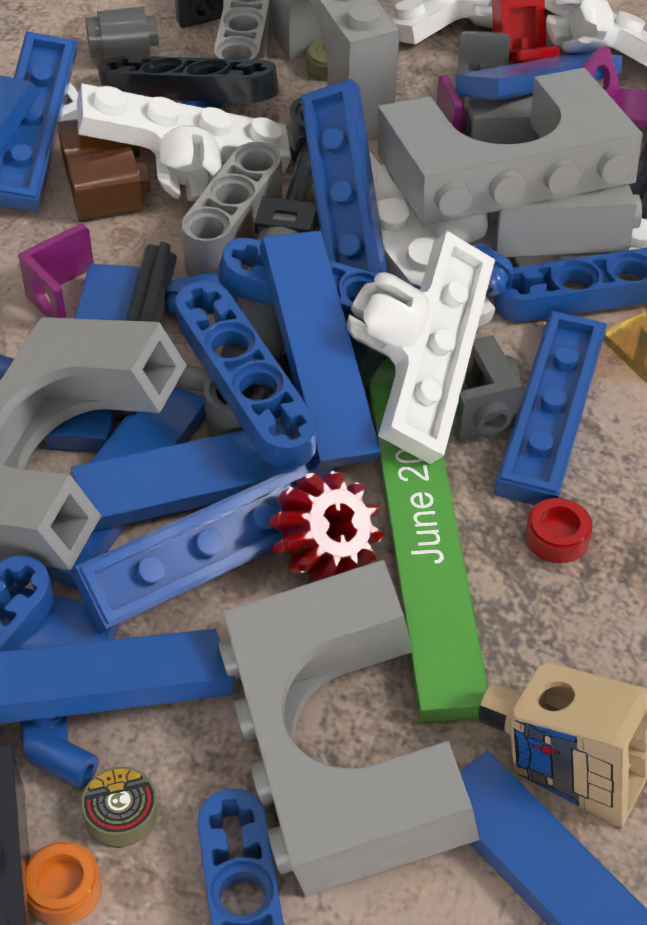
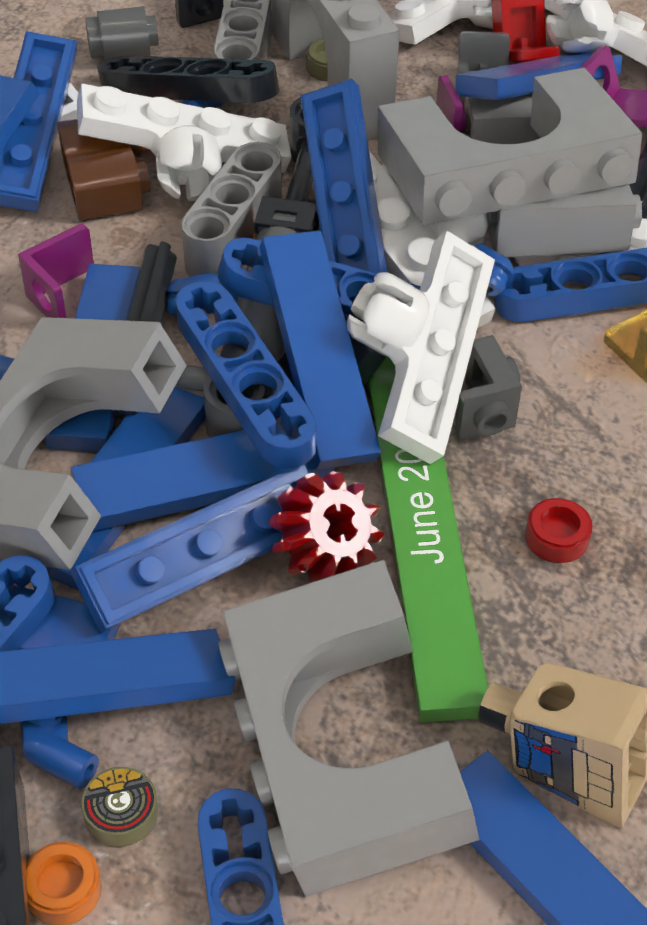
(551, 409): blue tile -> none

